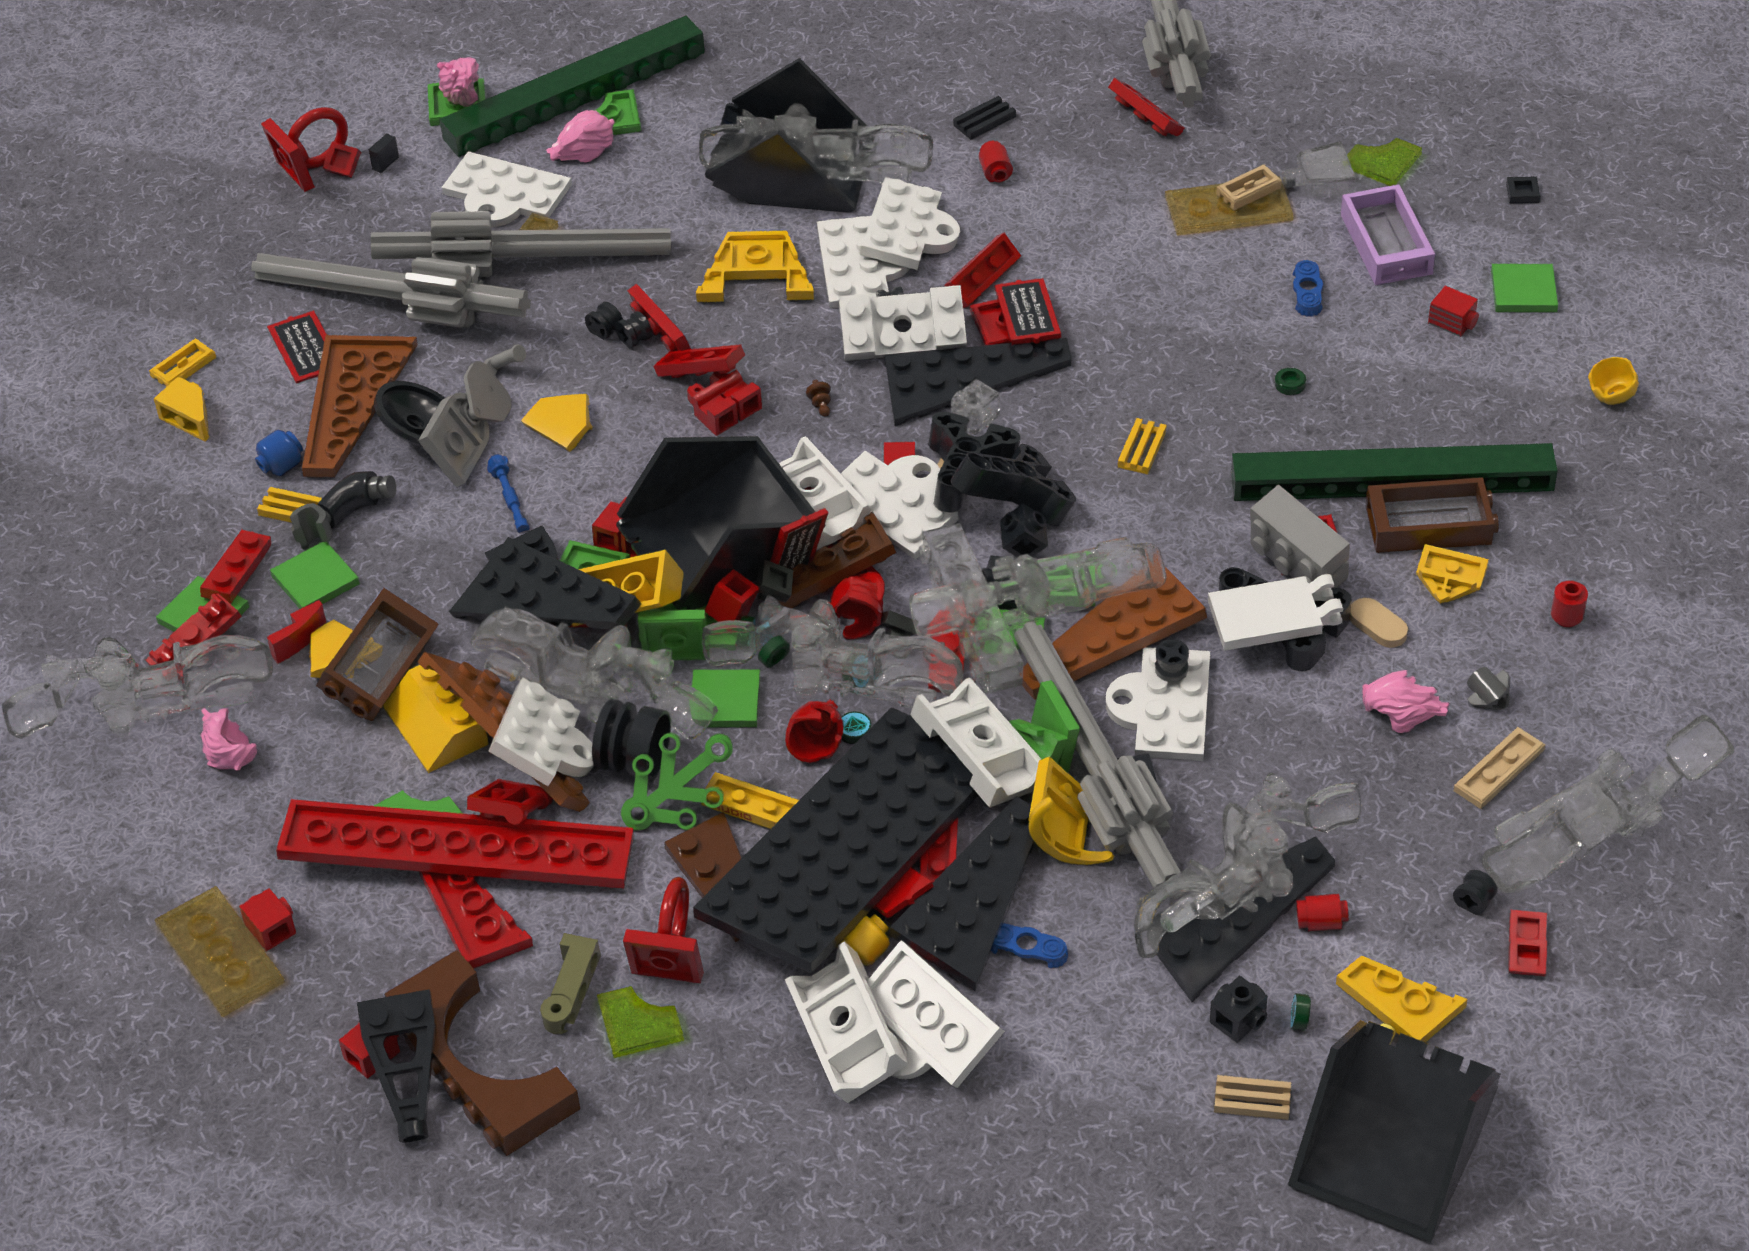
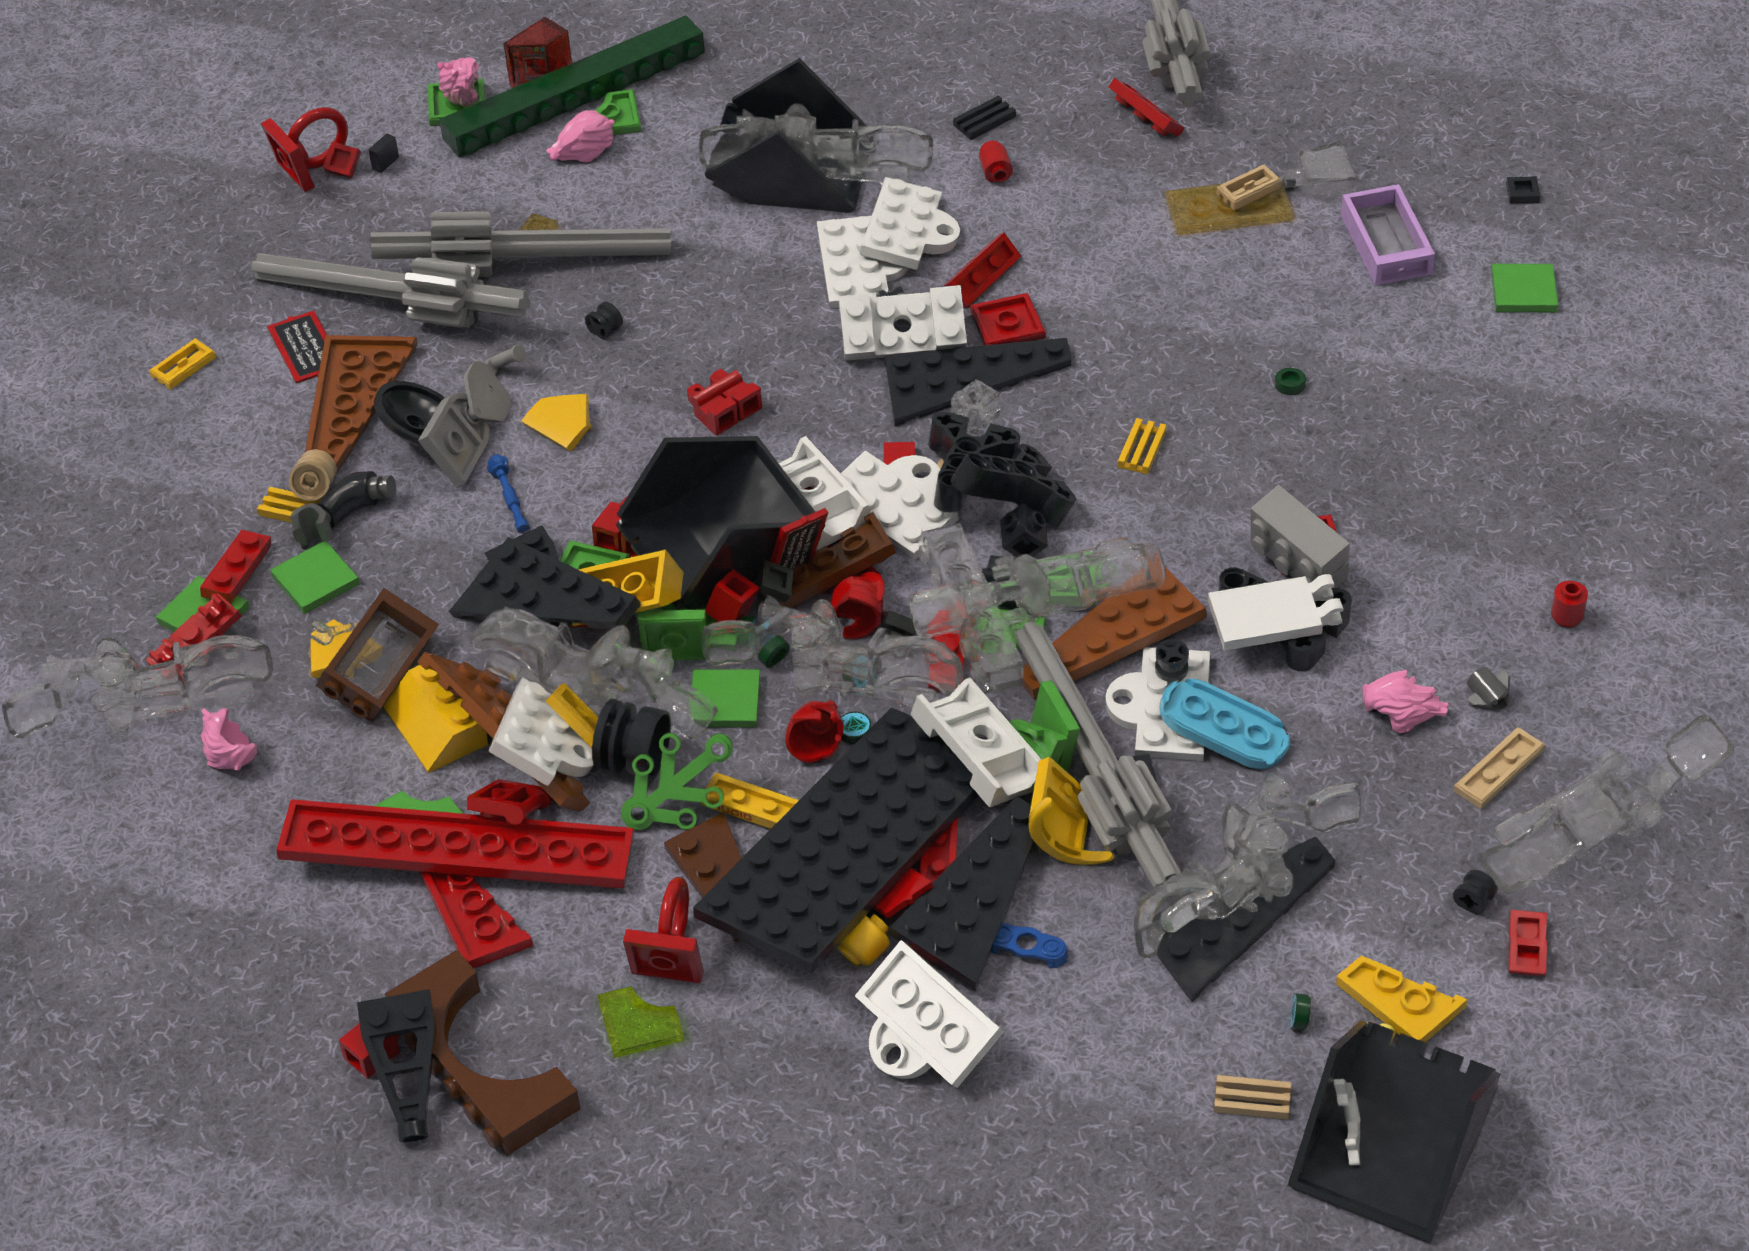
(184, 407): yellow slope -> none
(219, 951): clear yellow tile -> none
(268, 918): red brick -> none
(278, 452): blue head -> none
(297, 635): red slope -> none
(312, 475): none -> tan wheel
(326, 633): none -> clear hand
(505, 188): white plate -> none
(537, 51): none -> clear red slope
(574, 712): none -> yellow tile
(579, 964): olive leg -> none
(633, 329): black wheel -> none
(672, 337): red plate -> none
(699, 361): red plate -> none
(755, 256): yellow wing -> none
(820, 396): reddish brown hair -> none
(862, 1048): white piece -> none
(1027, 311): piece -> none
(1224, 723): none -> medium azure tile
(1238, 1008): black brick -> none
(1308, 300): blue piece -> none
(1322, 912): red brick -> none
(1347, 1098): none -> white helmet
(1351, 471): dark green brick -> none
(1378, 622): tan tile -> none
(1384, 162): clear neon green tile -> none
(1431, 514): reddish brown piece -> none
(1450, 573): yellow slope -> none
(1453, 311): red brick -> none
(1614, 376): yellow hair -> none

